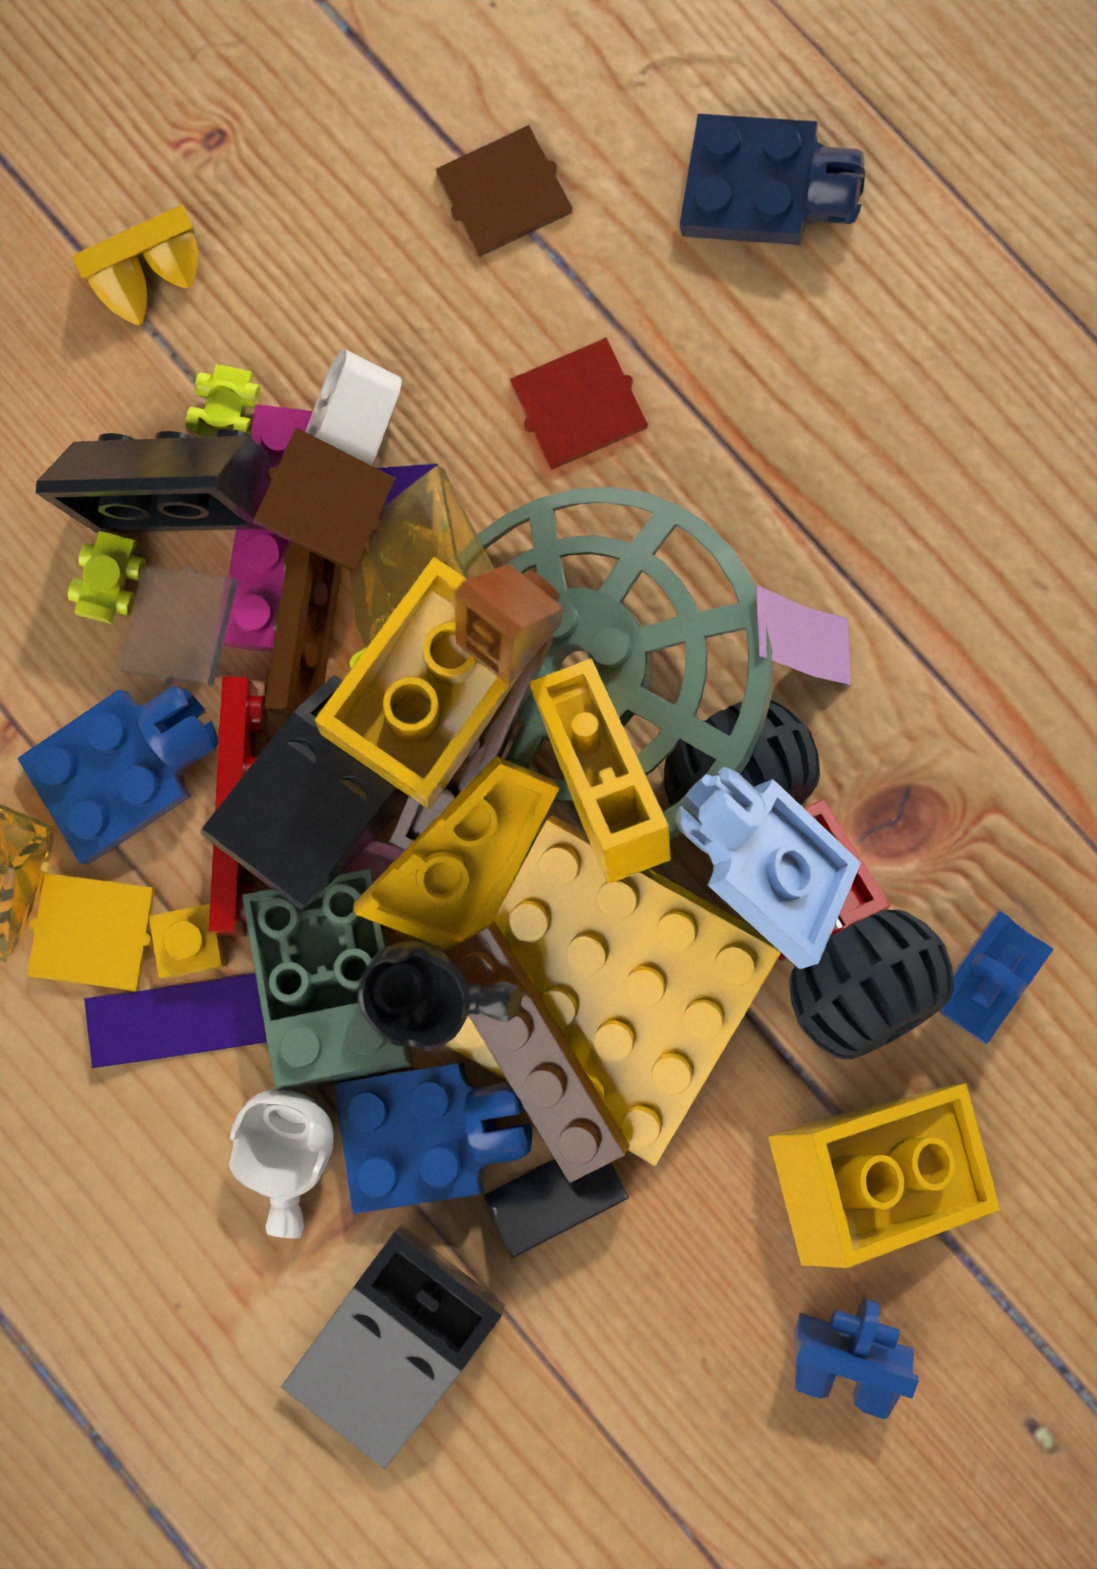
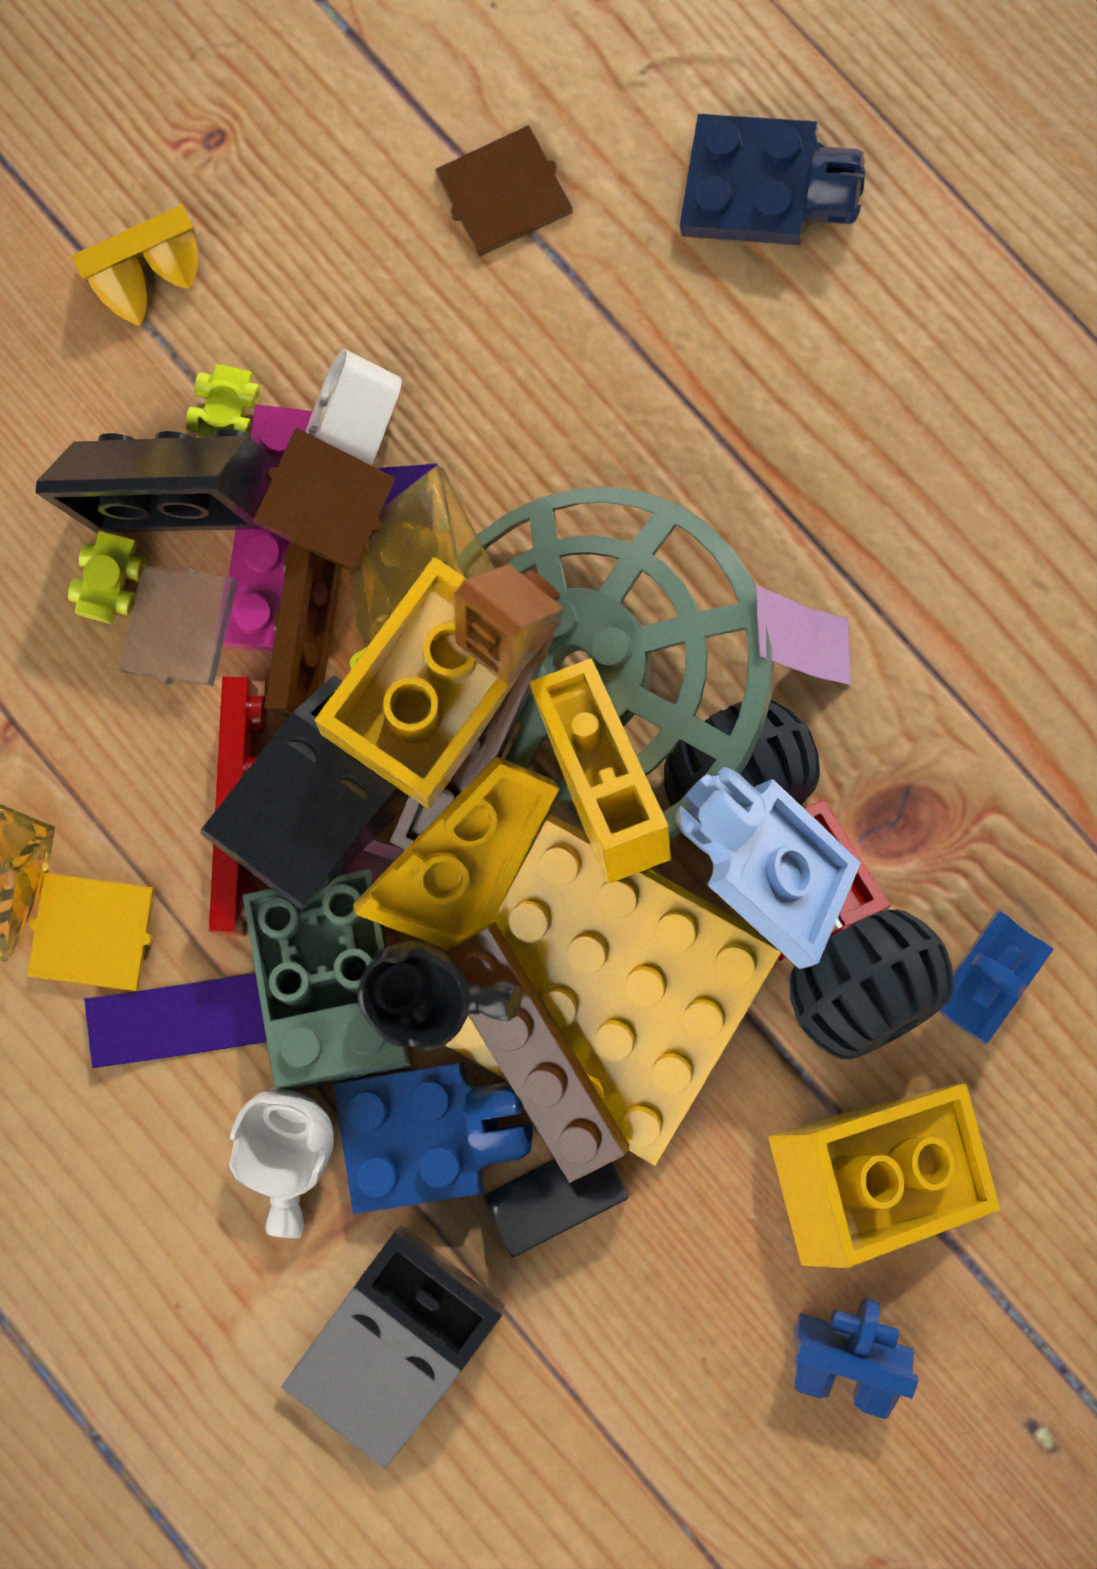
(118, 767): blue plate -> none
(184, 943): yellow plate -> none
(578, 403): clear red piece -> none

